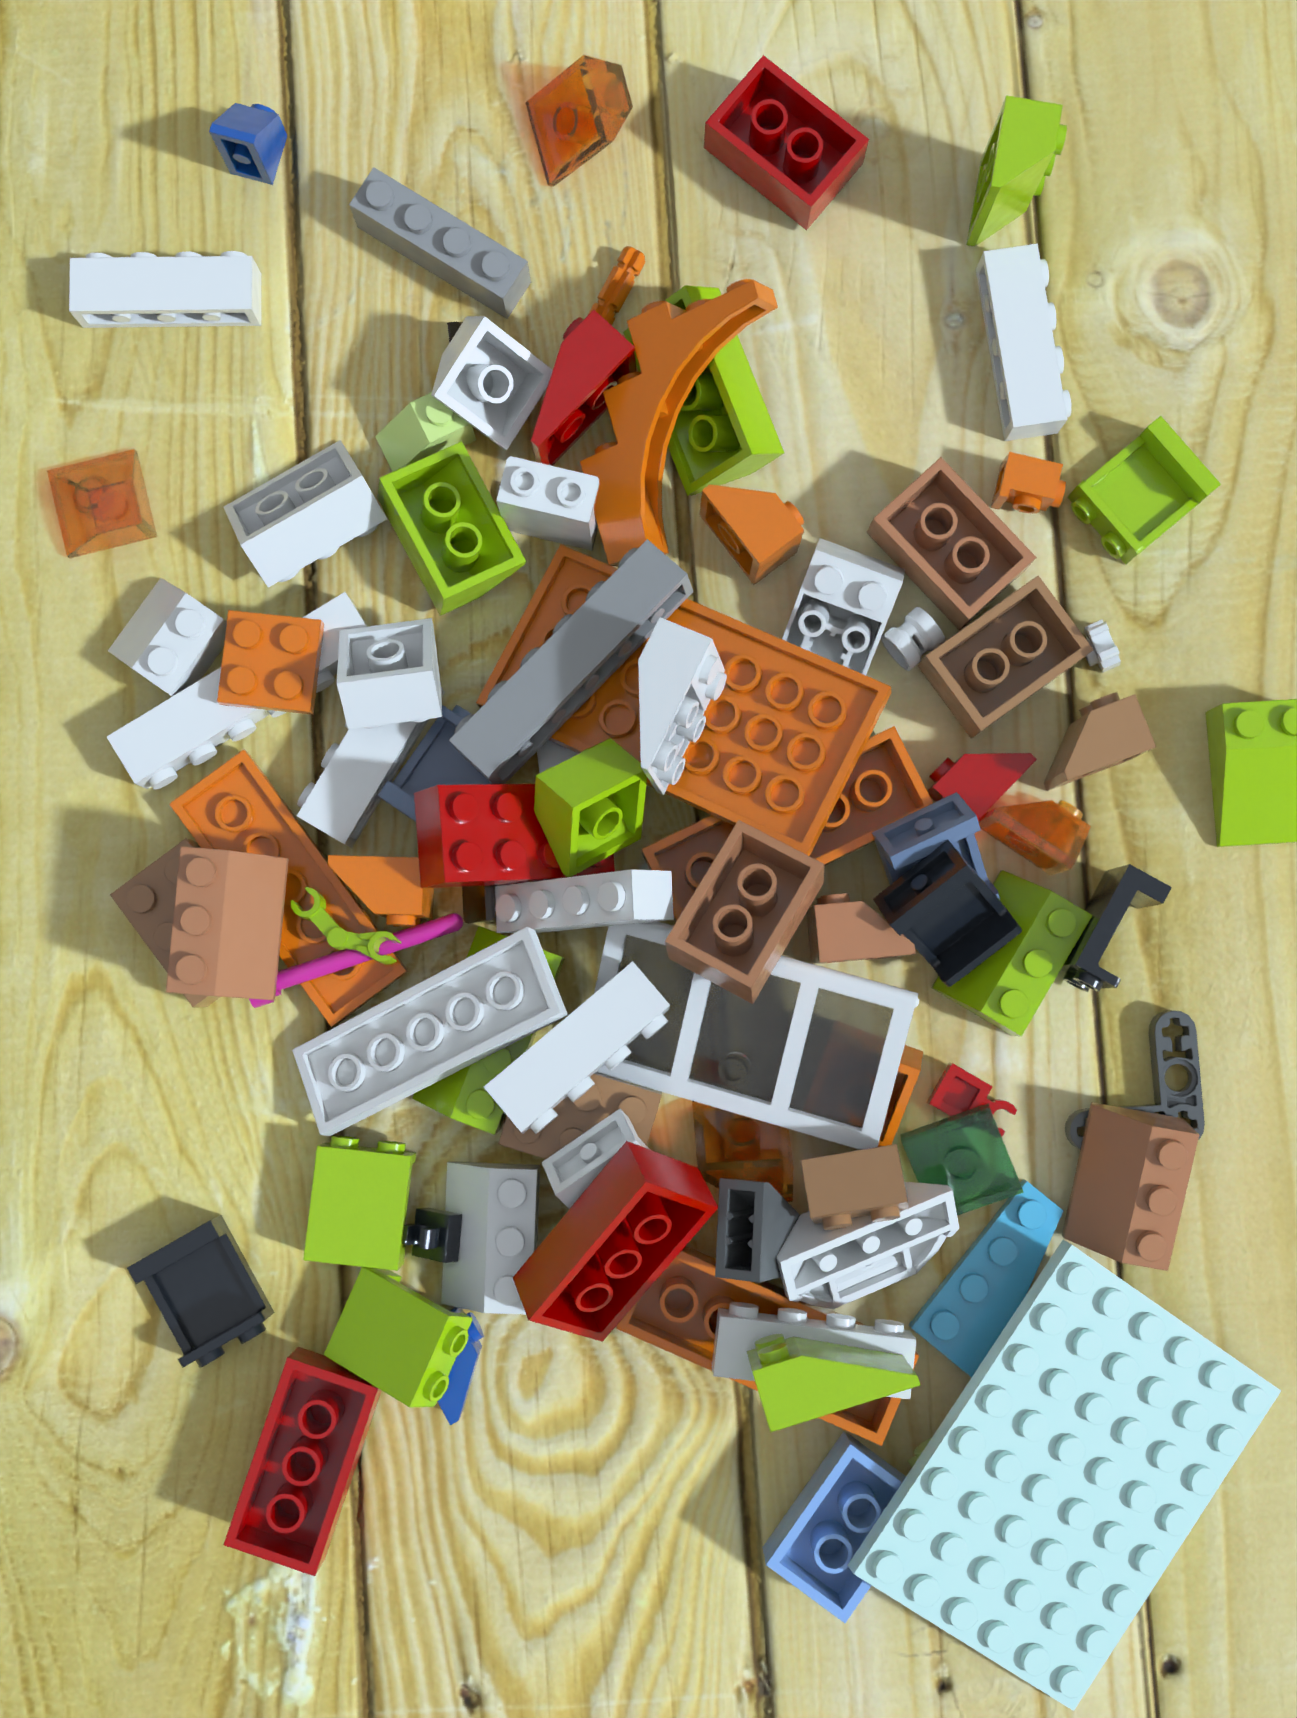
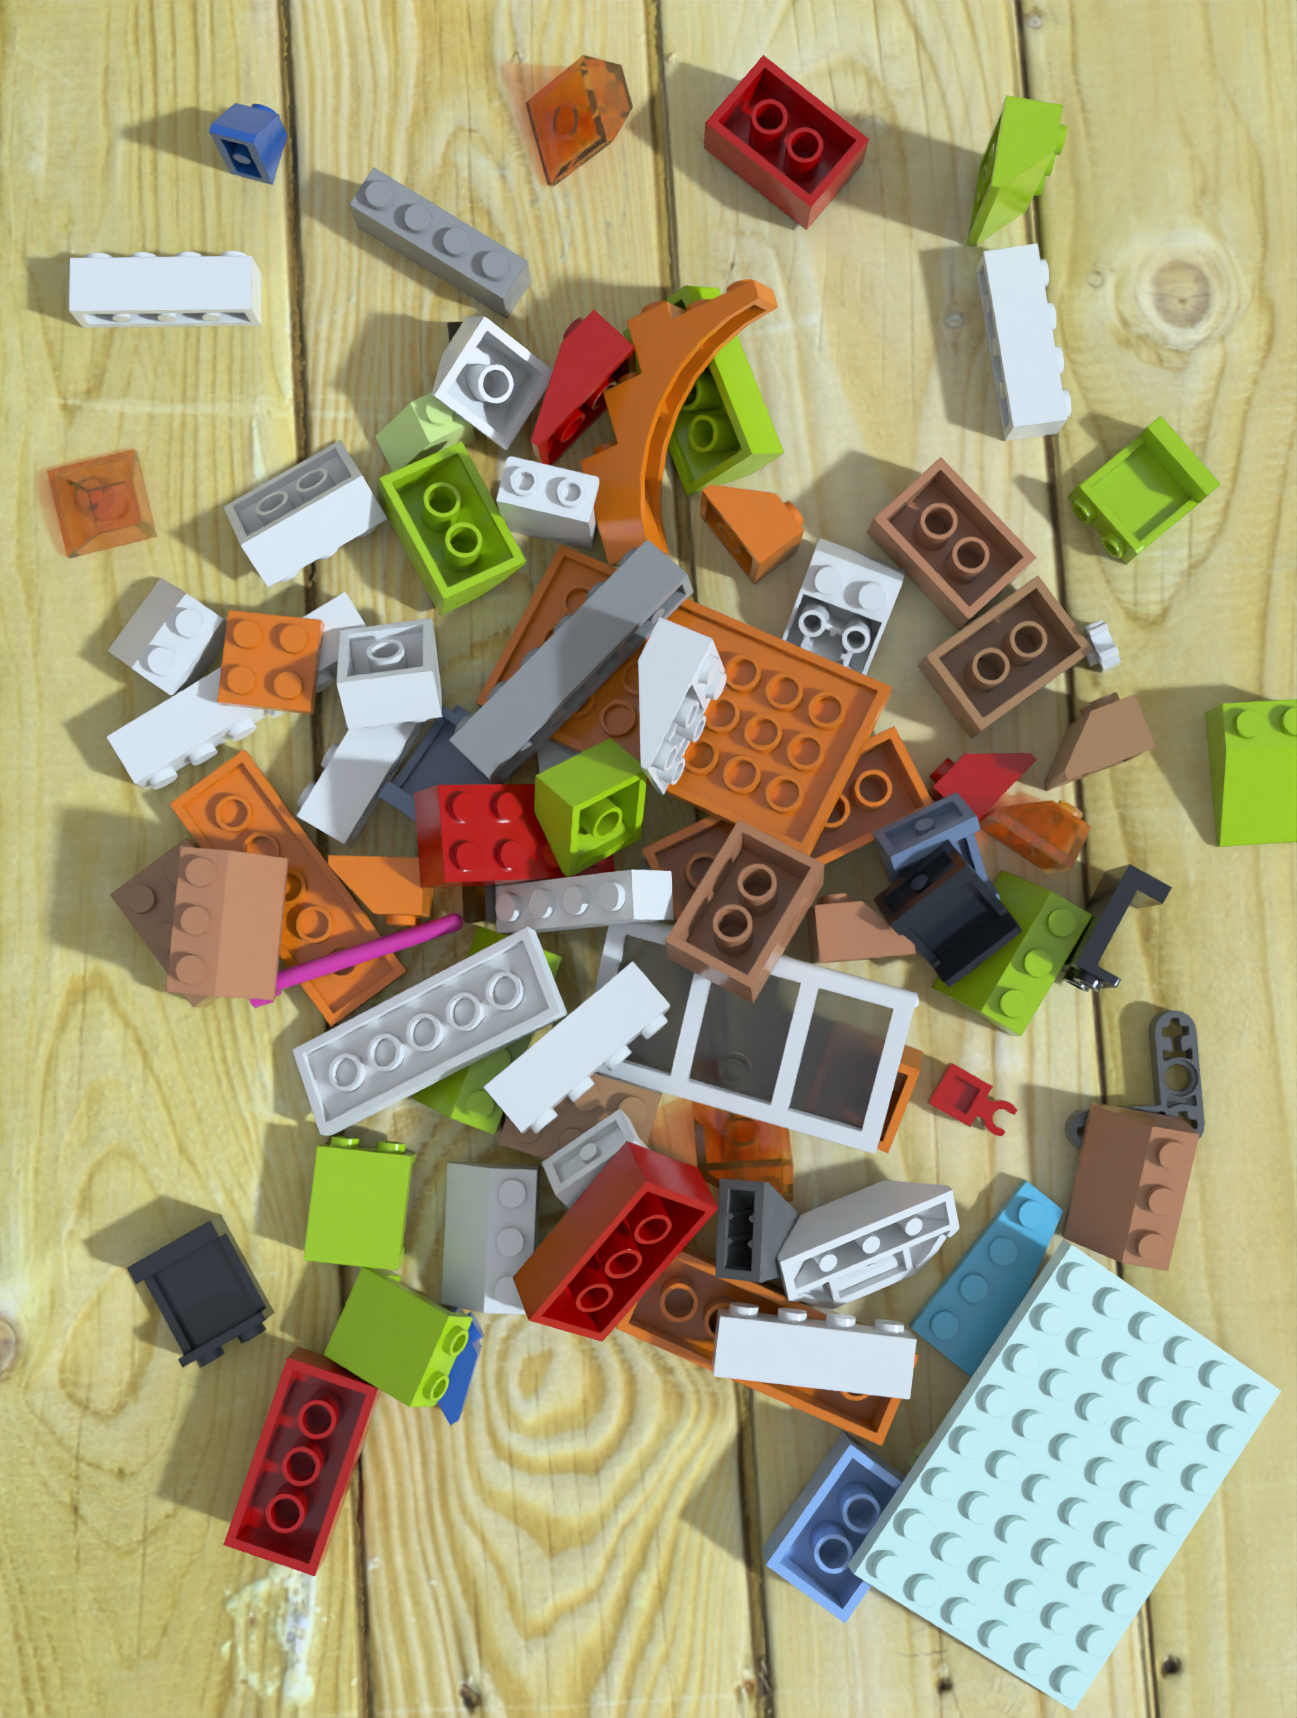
(338, 937): lime piece -> none
(434, 1235): black tile -> none
(619, 283): orange axle -> none
(815, 1378): lime slope -> none
(855, 1186): medium nougat slope -> none
(913, 638): white wheel -> none
(966, 1156): clear green tile -> none
(1028, 484): orange brick -> none

